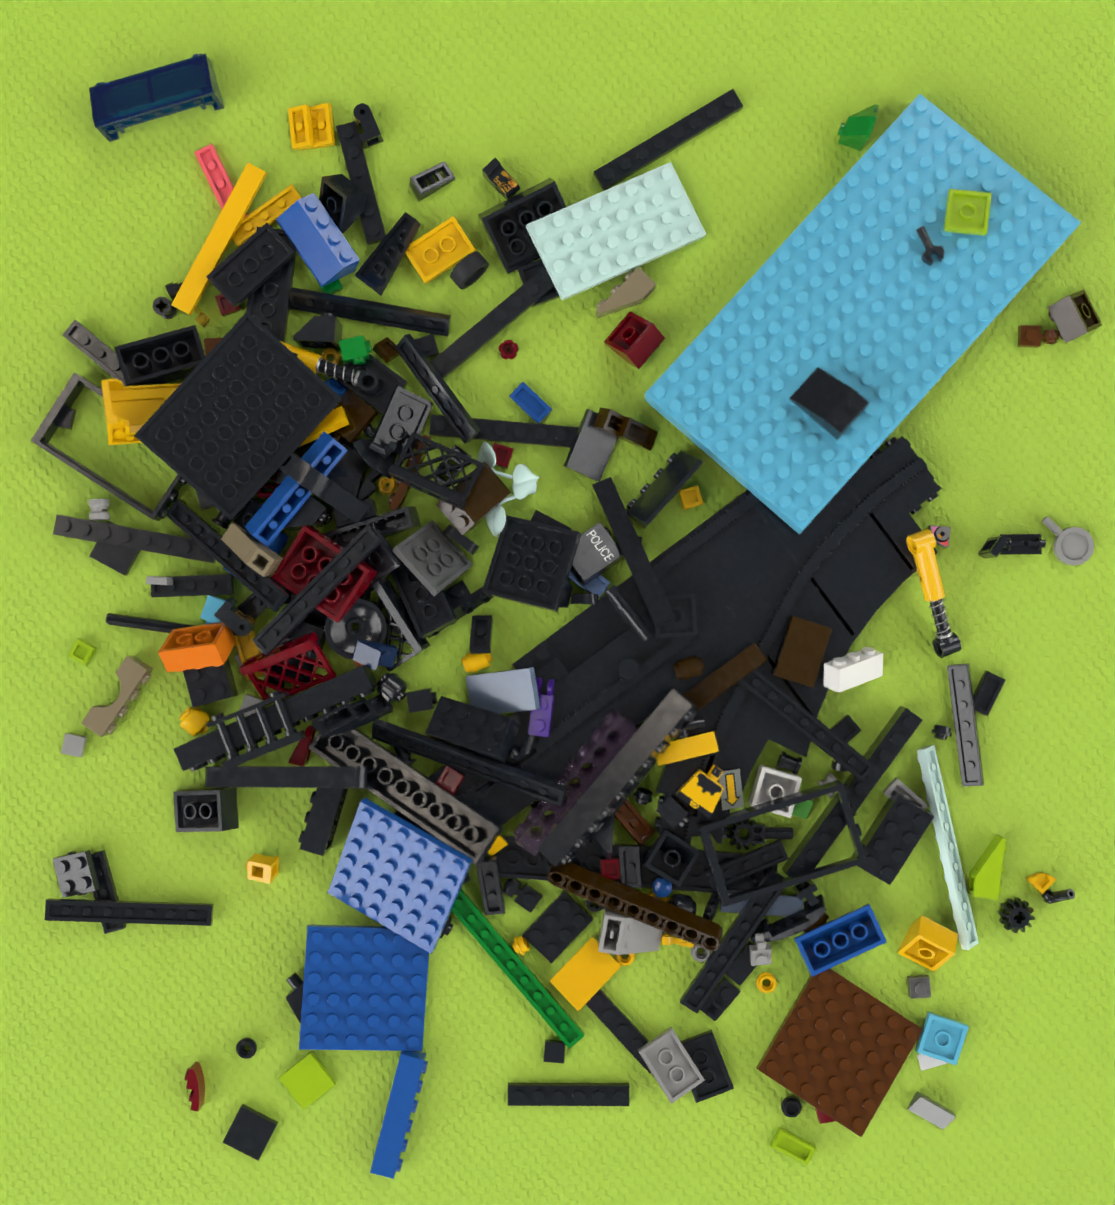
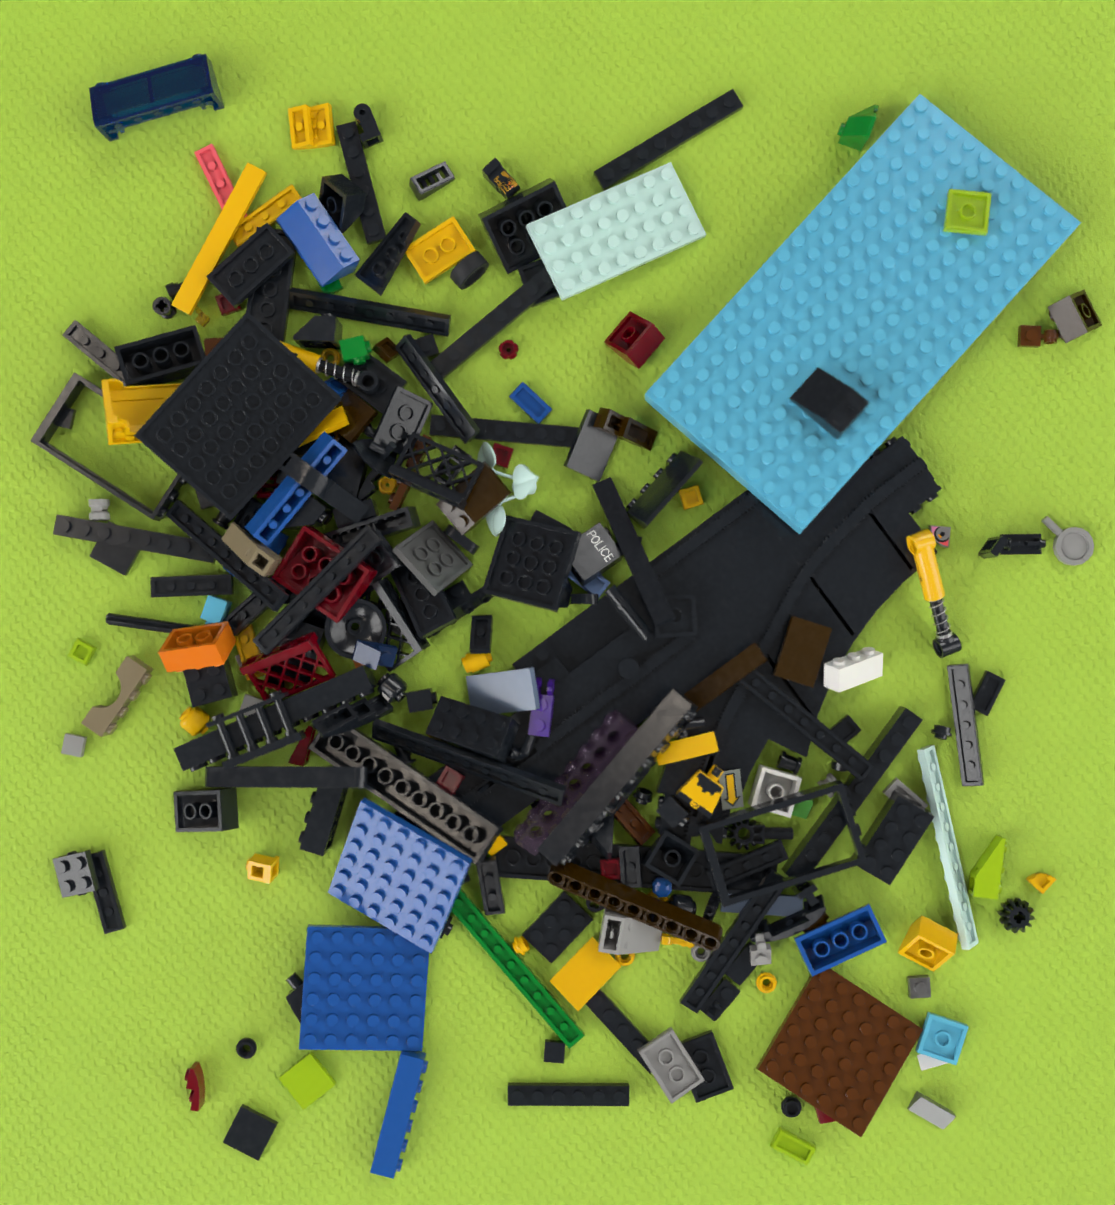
(128, 912): black plate -> none
(157, 580): light grey tile -> none
(234, 618): black leg -> none
(526, 896): black plate -> none
(630, 293): dark tan slope -> none
(688, 667): dark brown brick -> none
(929, 247): black bar -> none
(1058, 896): black arm -> none

